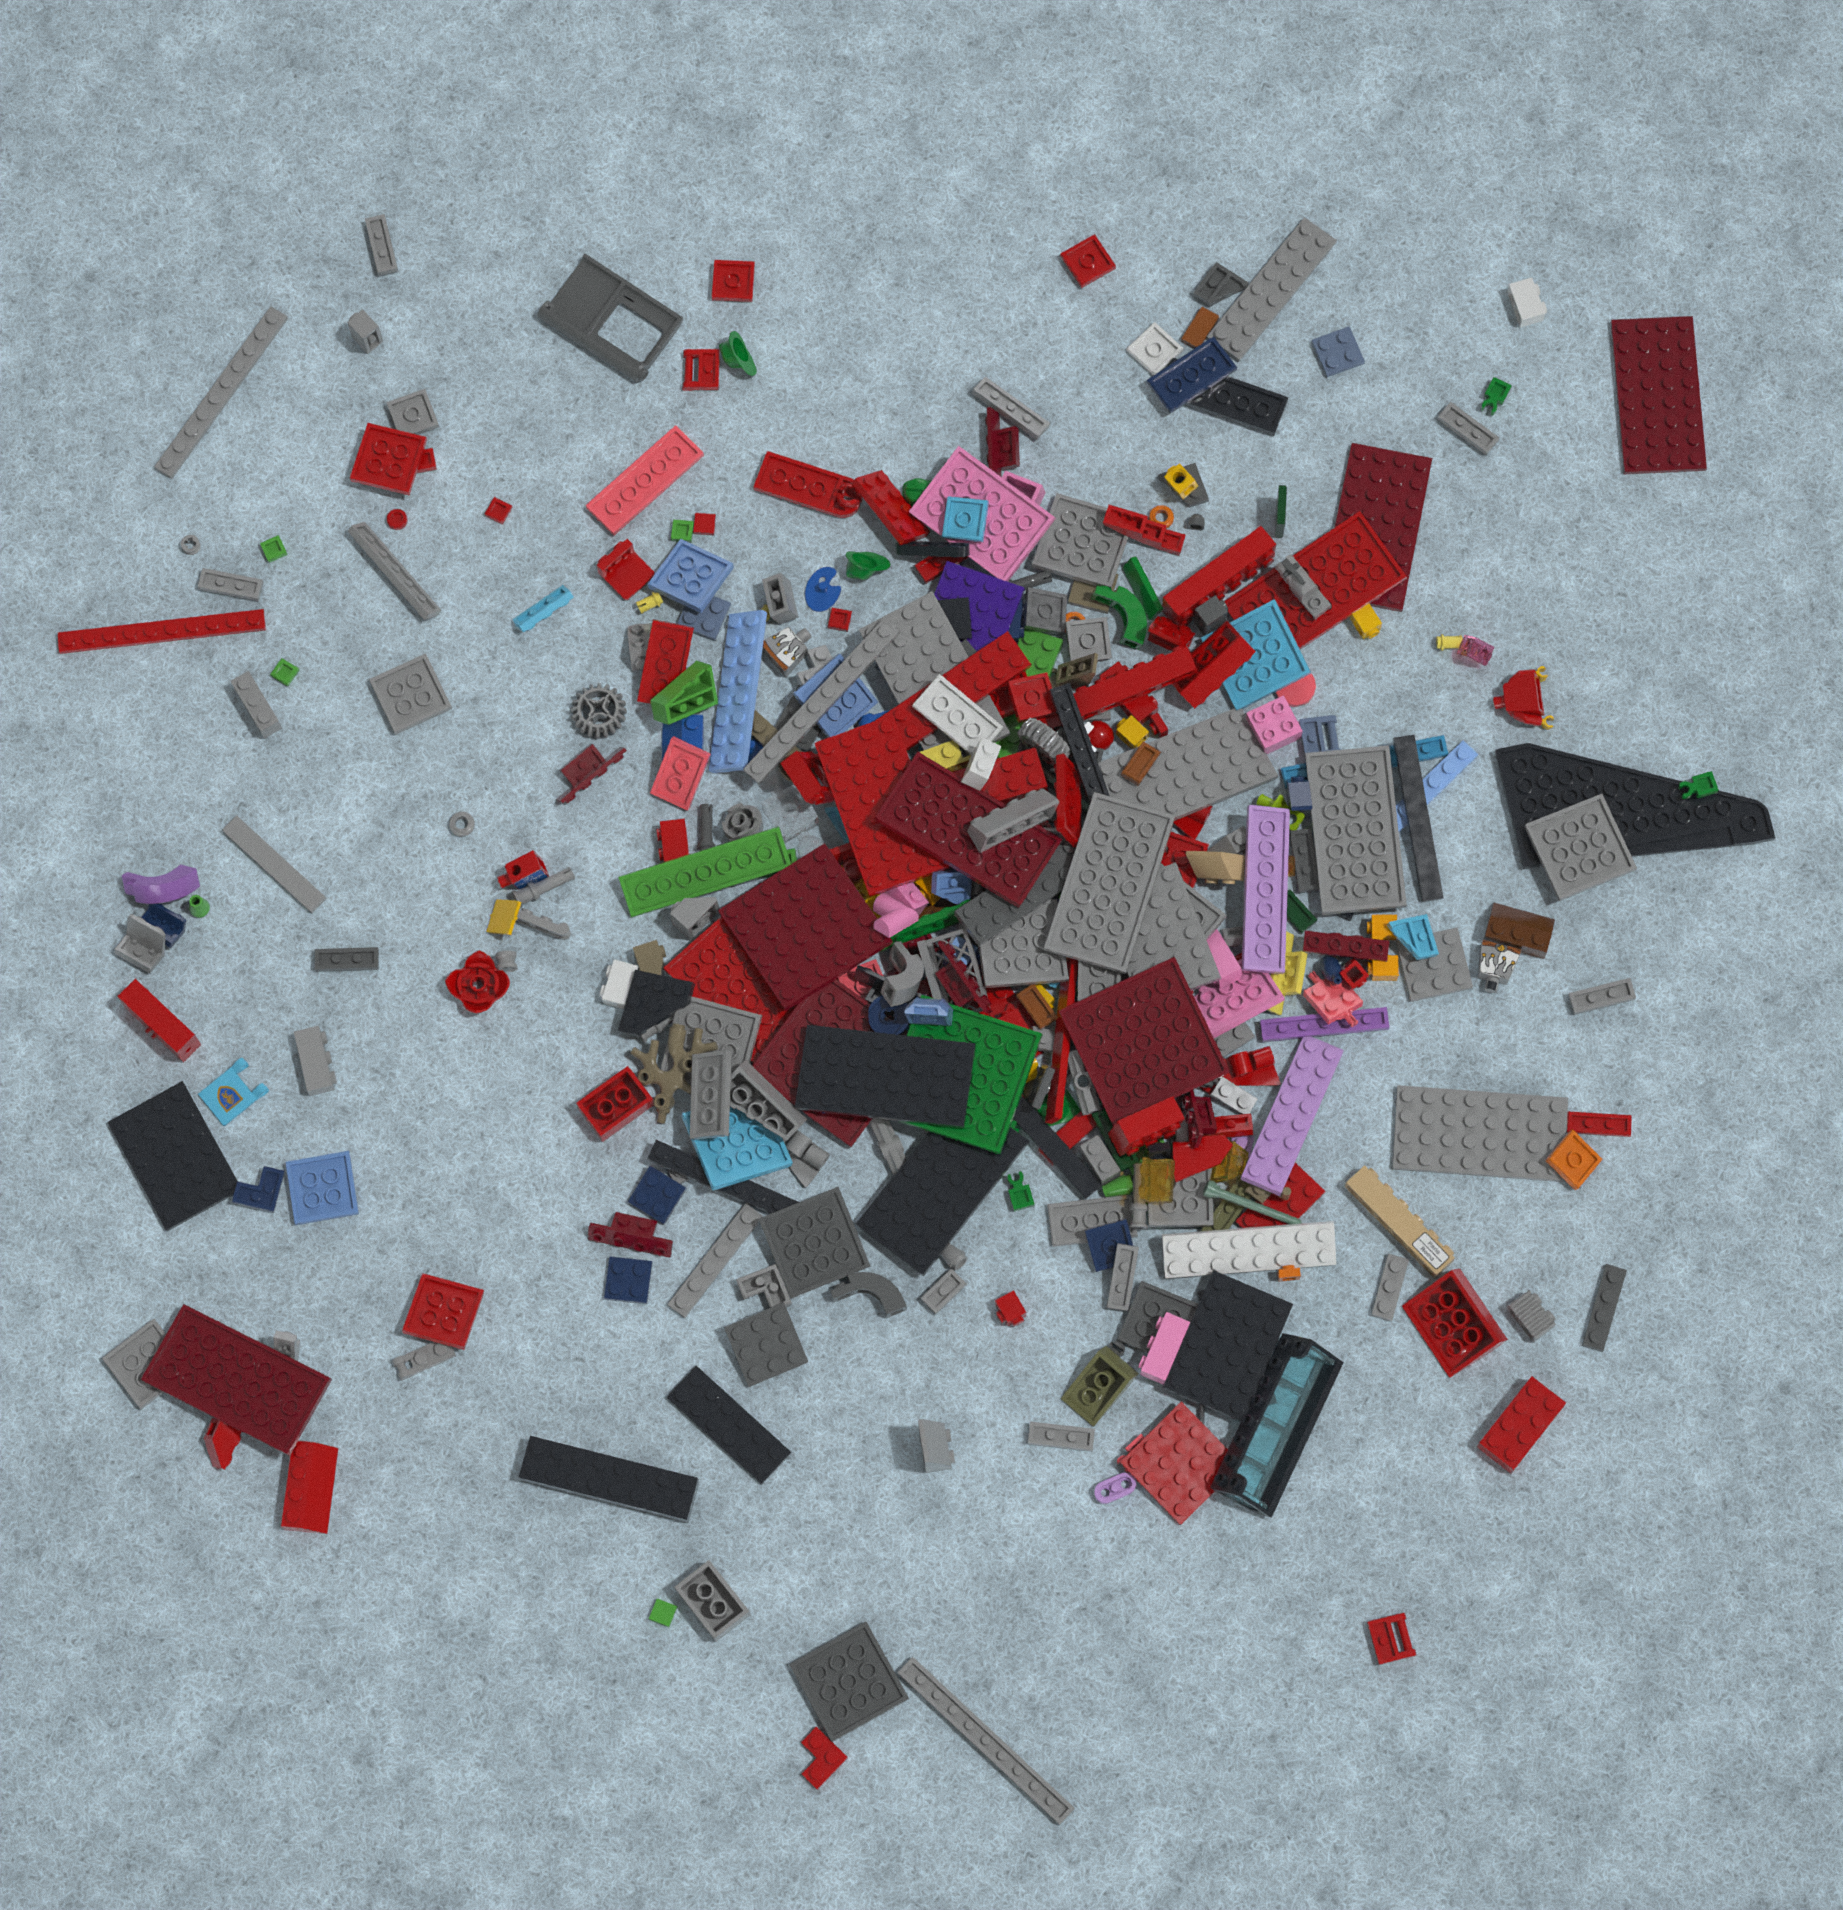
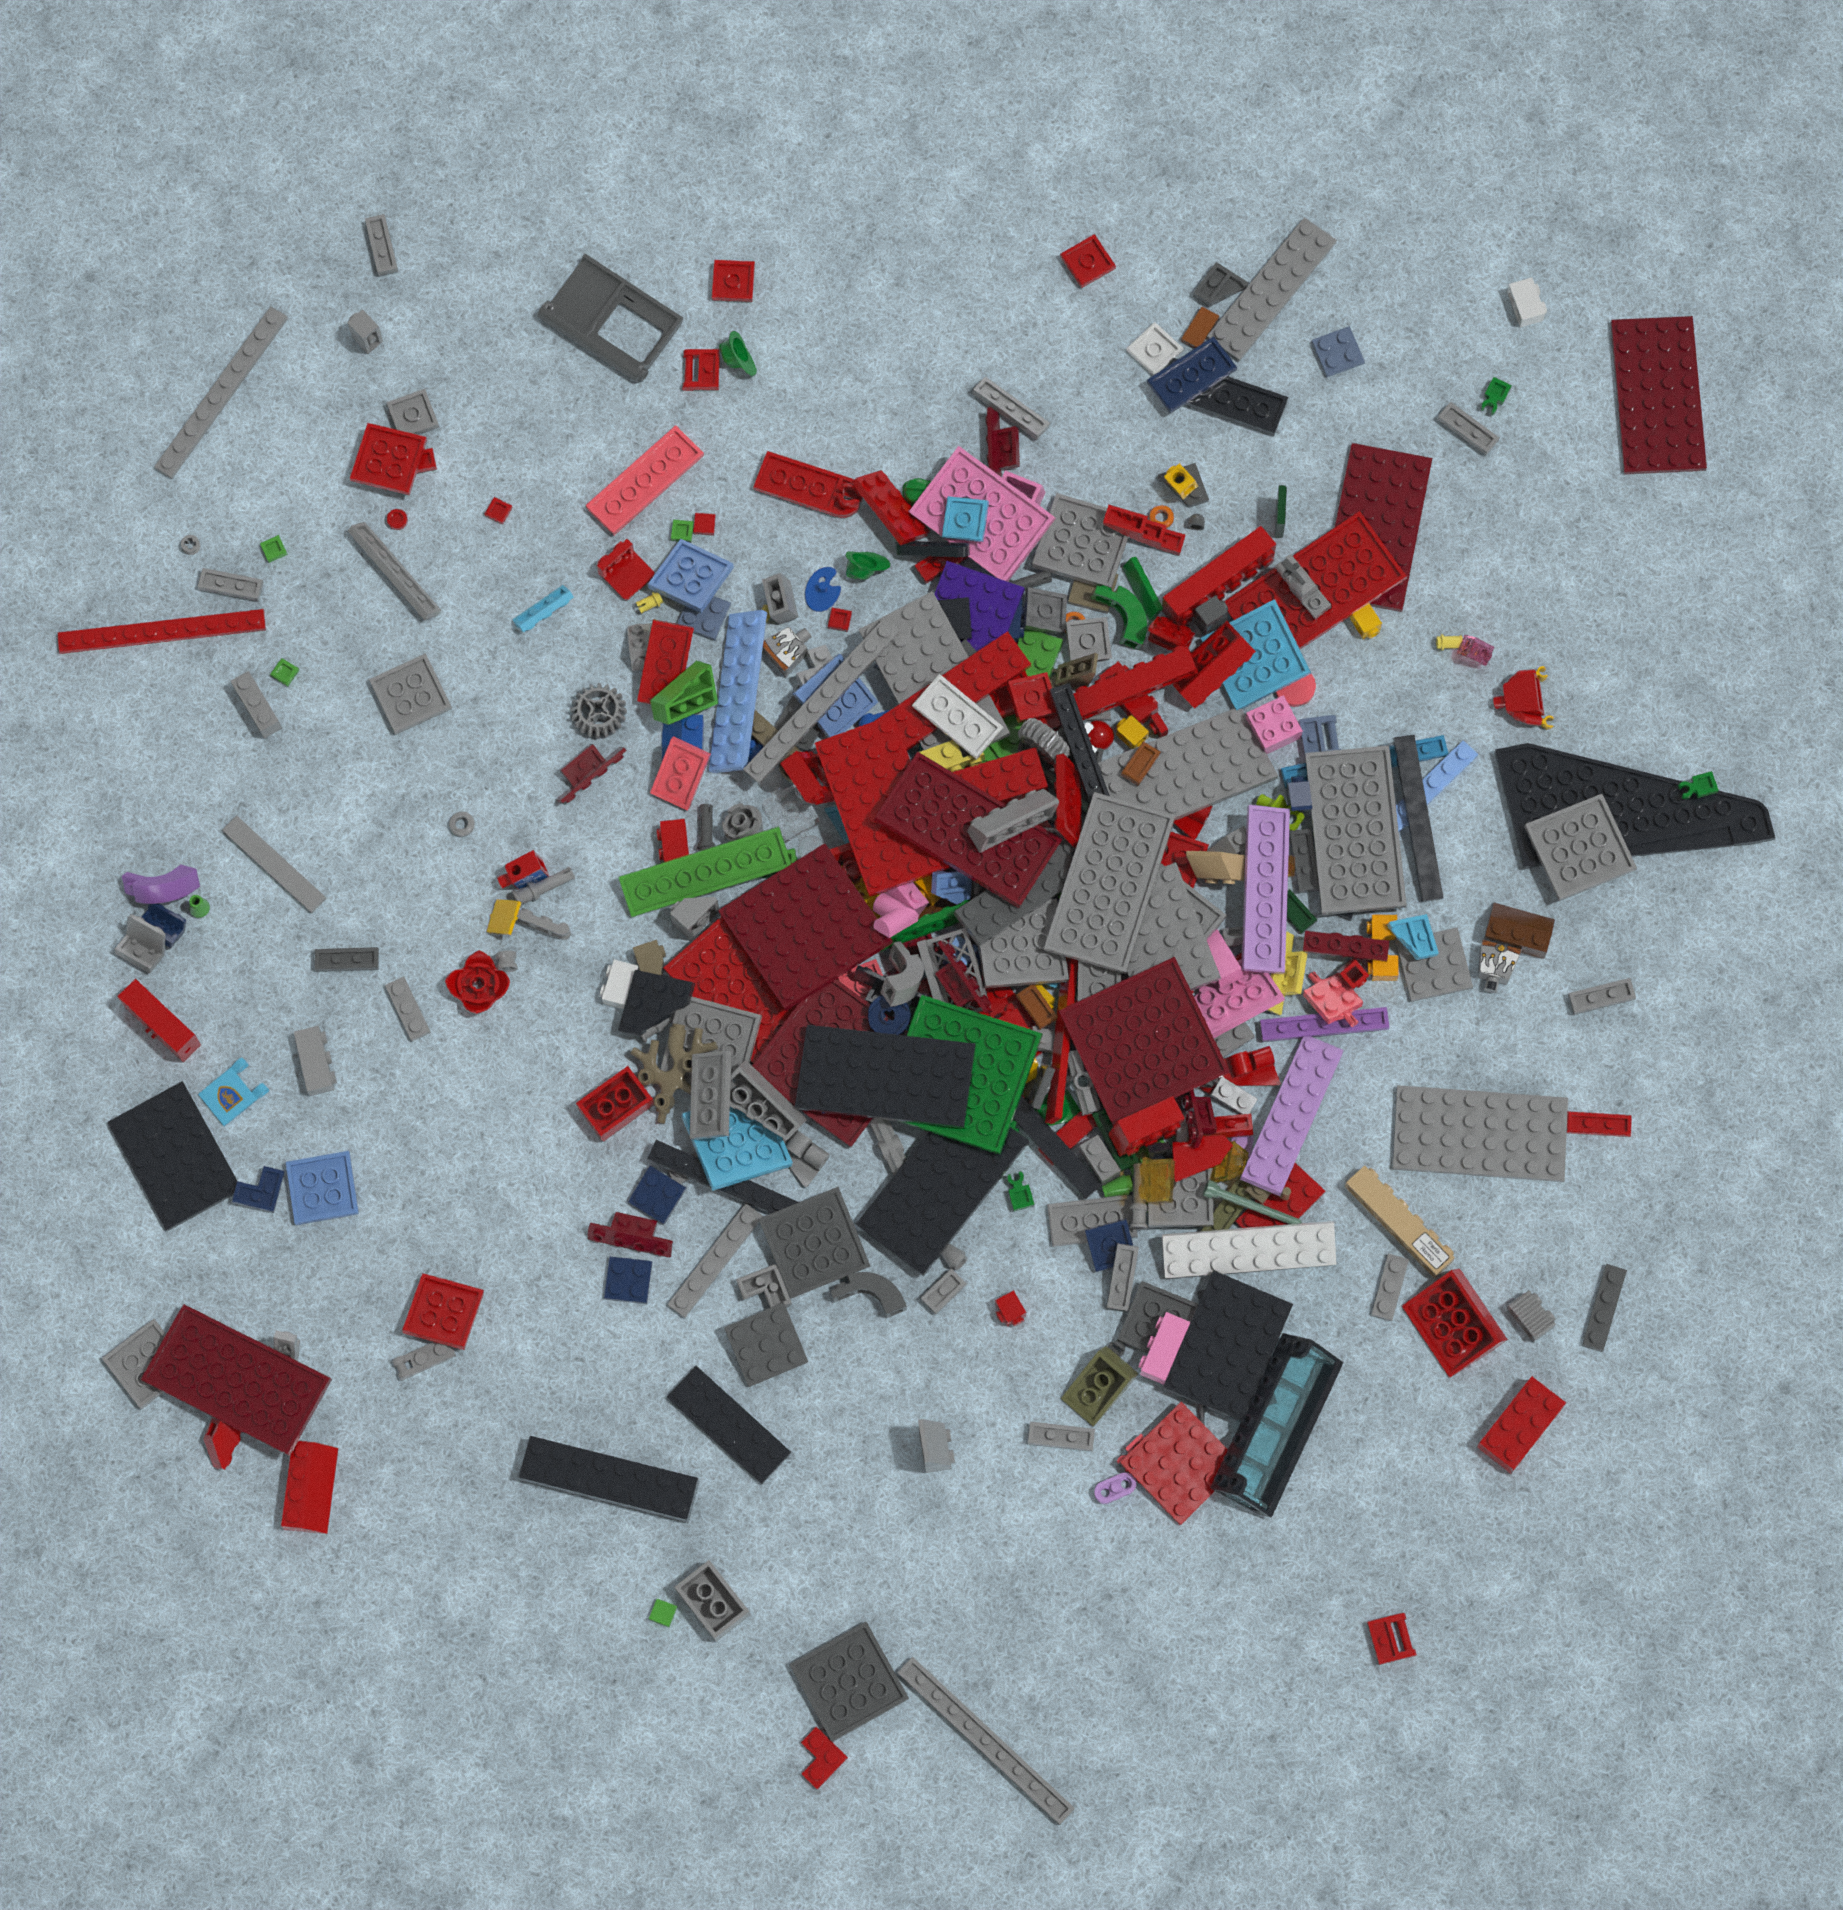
(407, 1009): none -> light grey plate
(929, 1012): medium blue slope -> none
(981, 764): white brick -> none
(1288, 1273): orange plate -> none
(1330, 969): dark blue plant -> none
(1573, 1159): orange plate -> none

